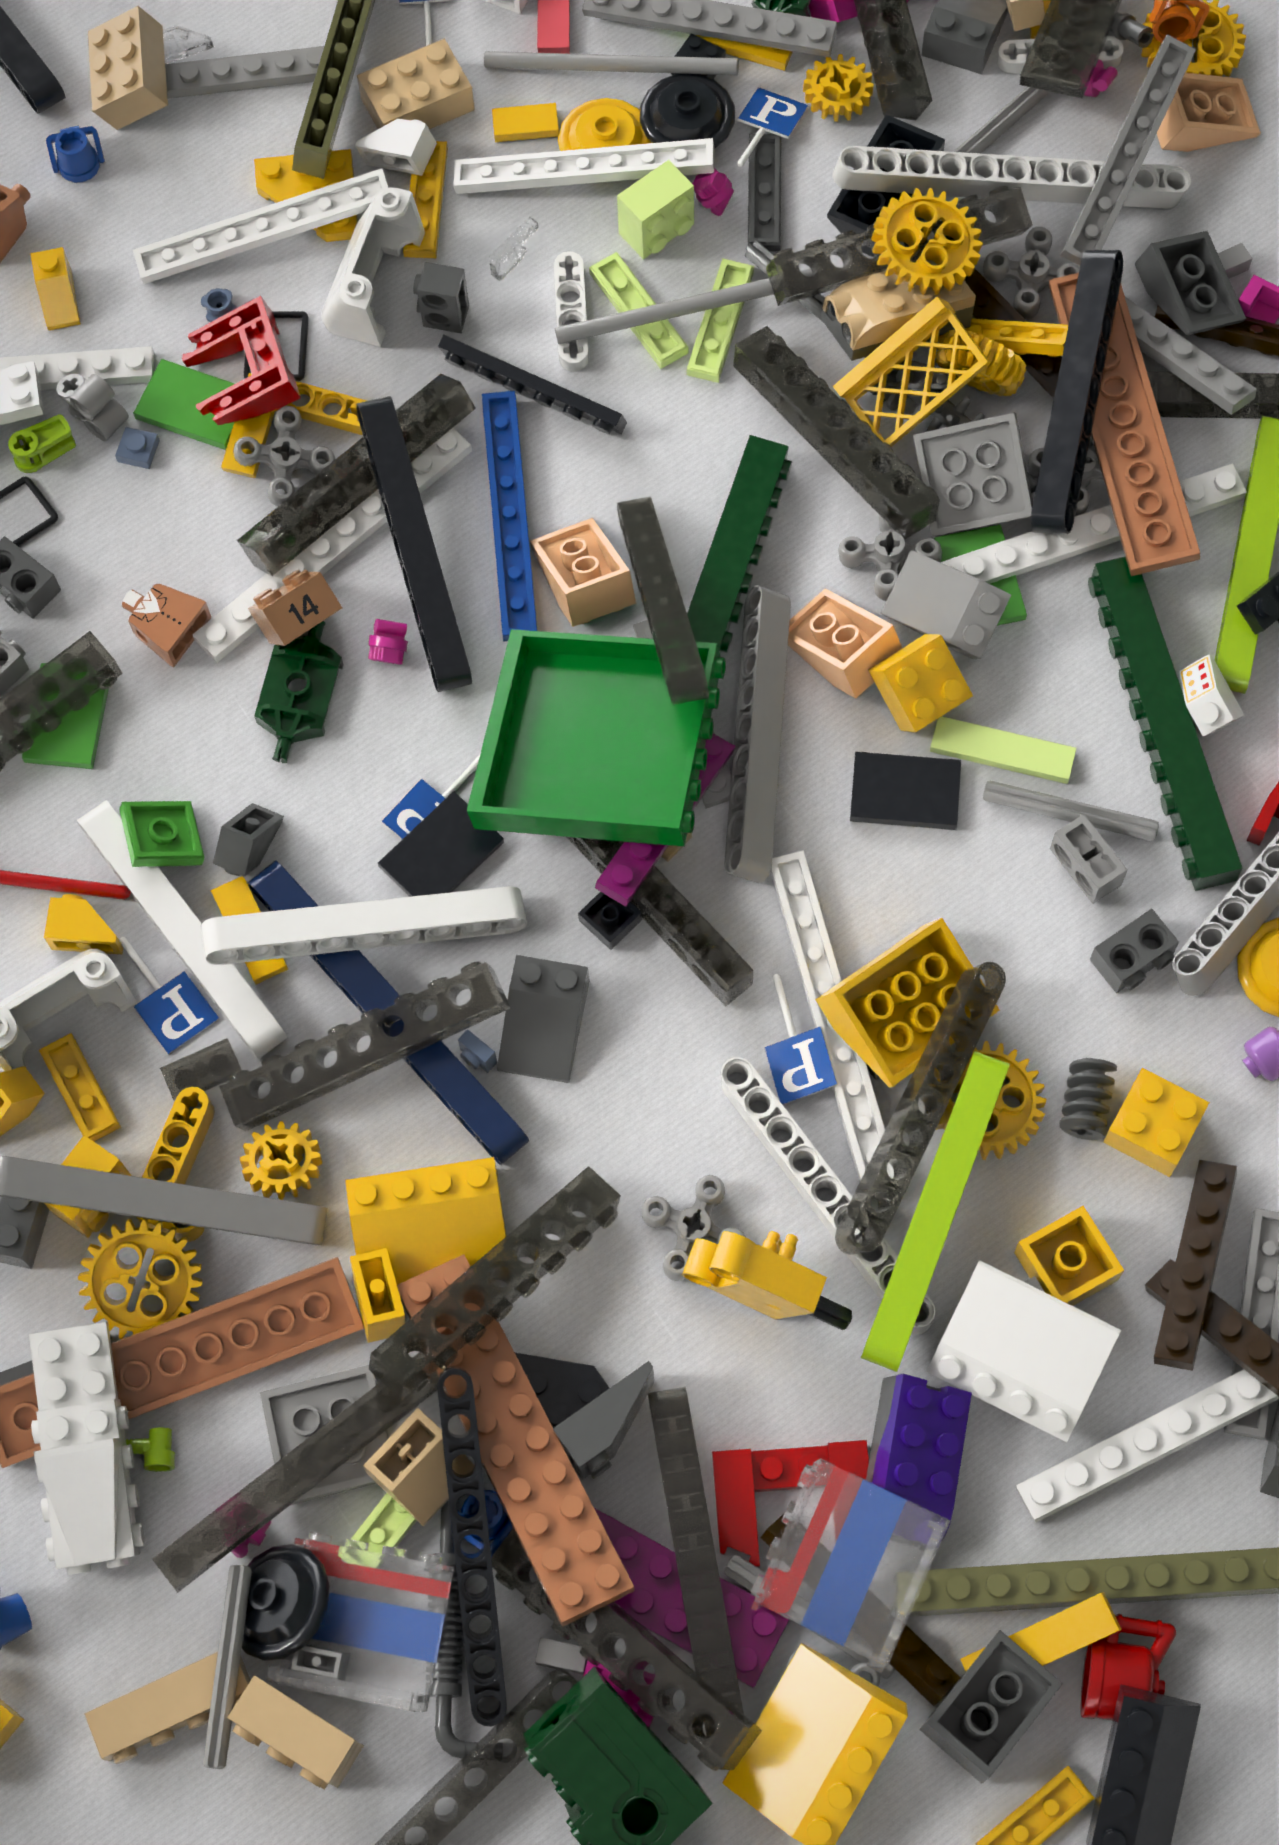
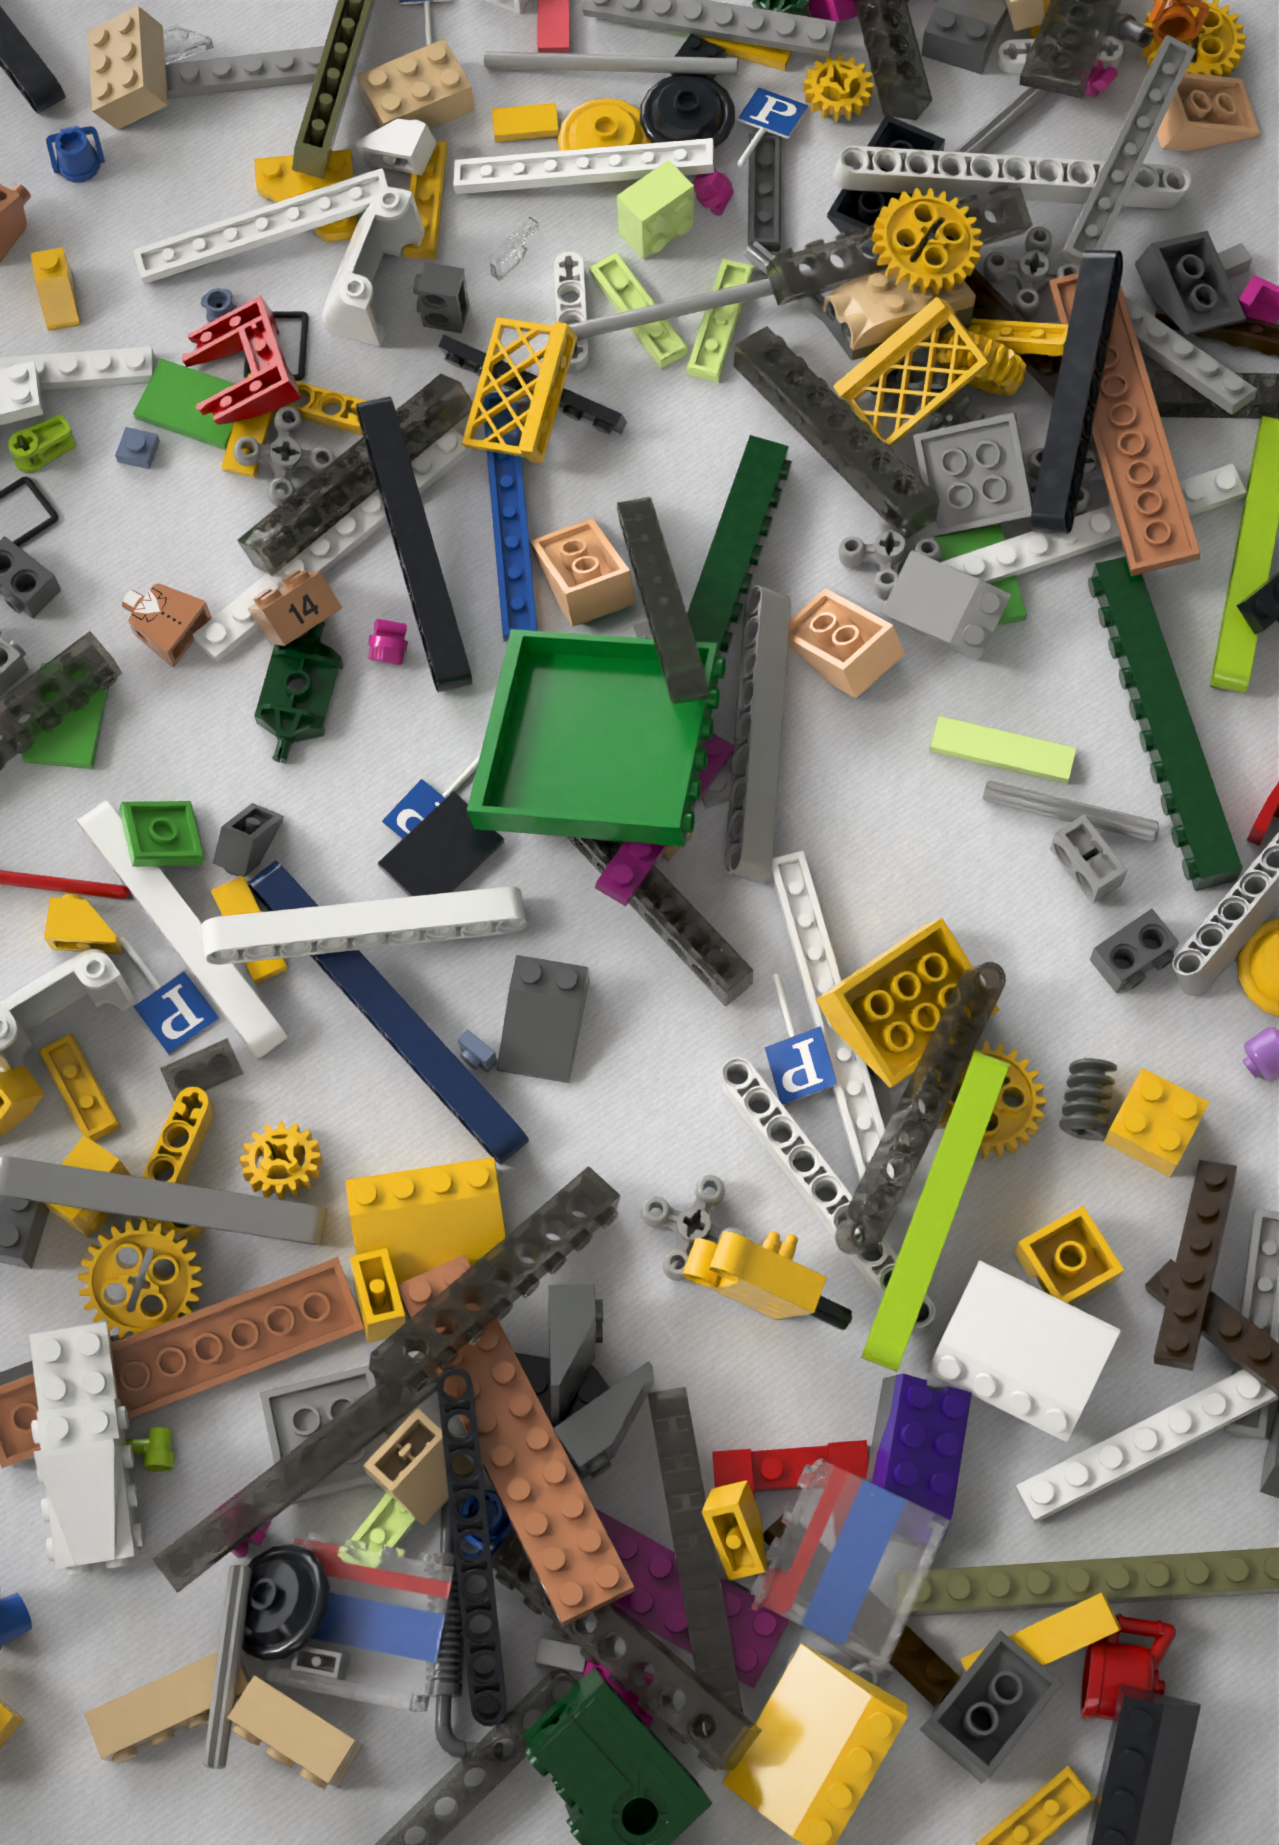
(92, 403): light grey piece -> none
(242, 1089): clear smoke brick -> none
(546, 387): none -> yellow fence
(573, 1331): none -> dark grey slope
(609, 919): black piece -> none
(736, 1529): none -> yellow slope
(905, 790): black tile -> none
(920, 682): yellow brick -> none
(1208, 696): white slope -> none

